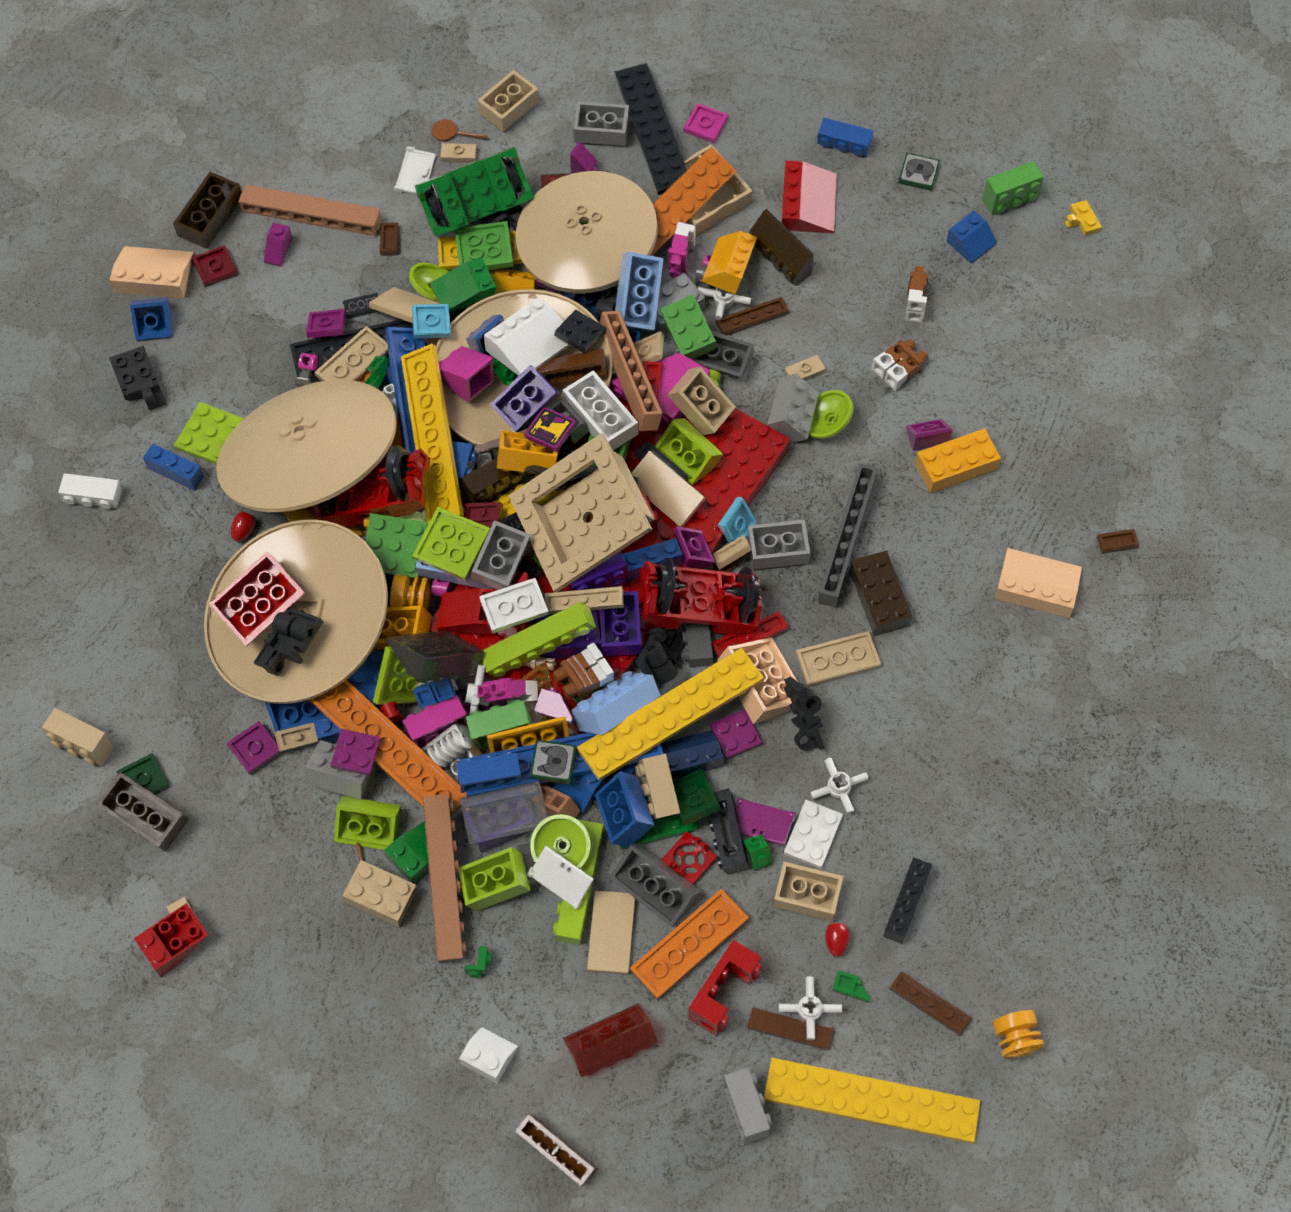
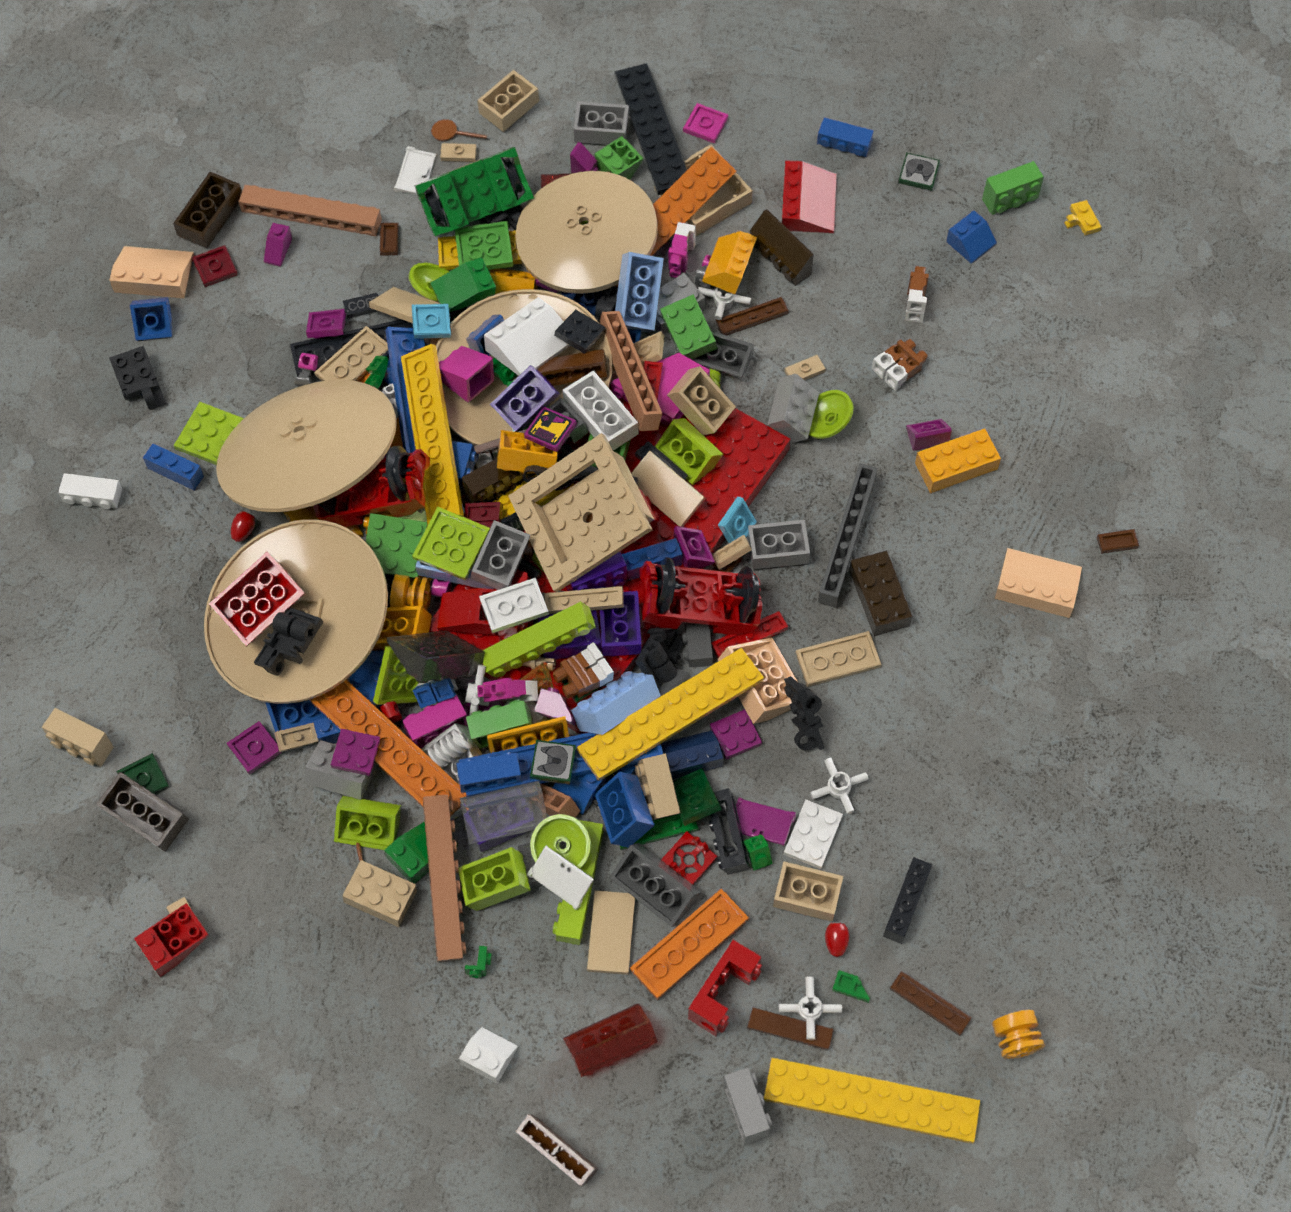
(619, 158): none -> bright green slope

